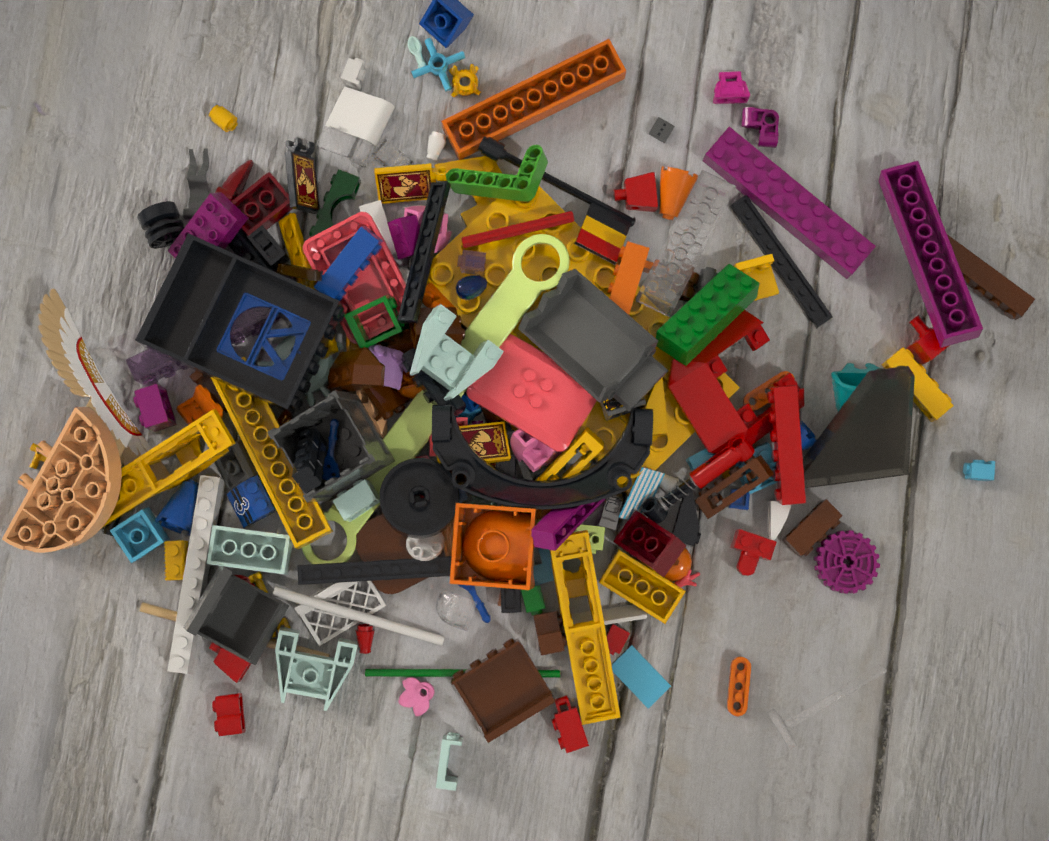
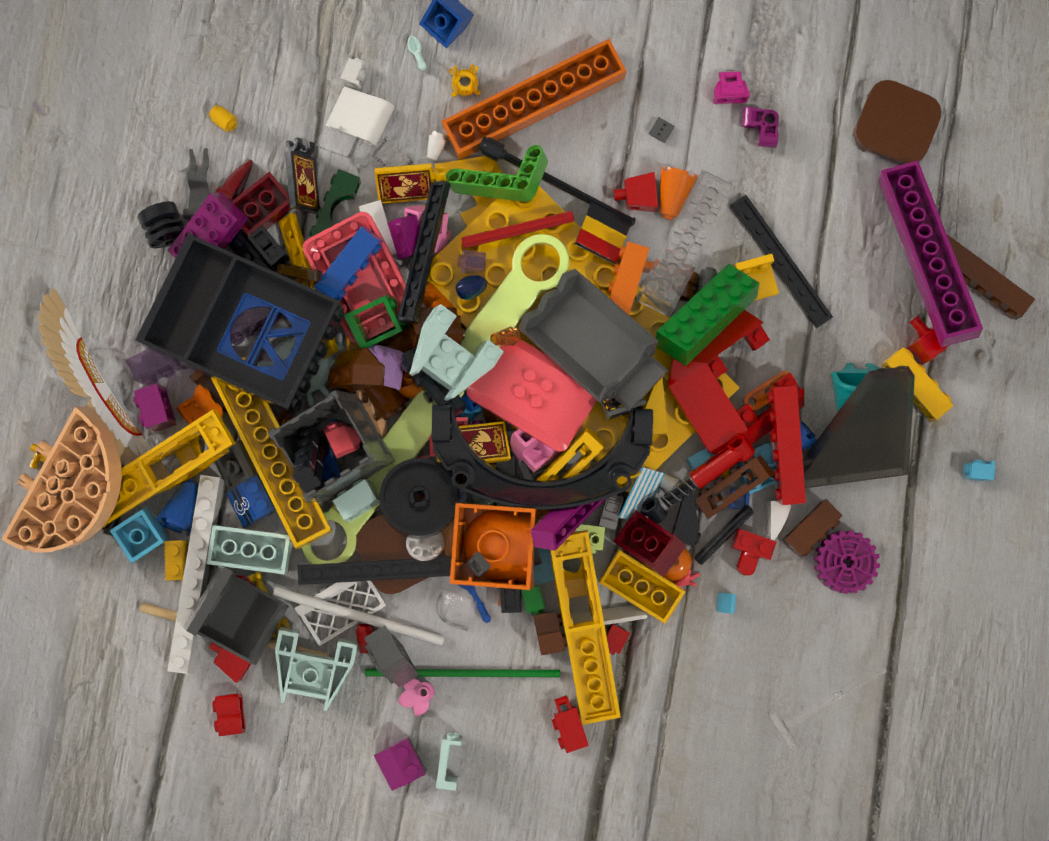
(342, 438): none -> coral slope
(390, 657): none -> dark grey brick
(400, 763): none -> magenta slope
(438, 71): medium azure bar -> none
(478, 564): none -> dark grey tile
(503, 689): reddish brown panel -> none
(506, 337): none -> clear orange cone
(640, 677): medium azure sticker -> none
(724, 534): none -> black axle
(726, 603): none -> medium azure slope
(742, 694): orange plate -> none
(788, 203): magenta brick -> none
(897, 122): none -> reddish brown tile

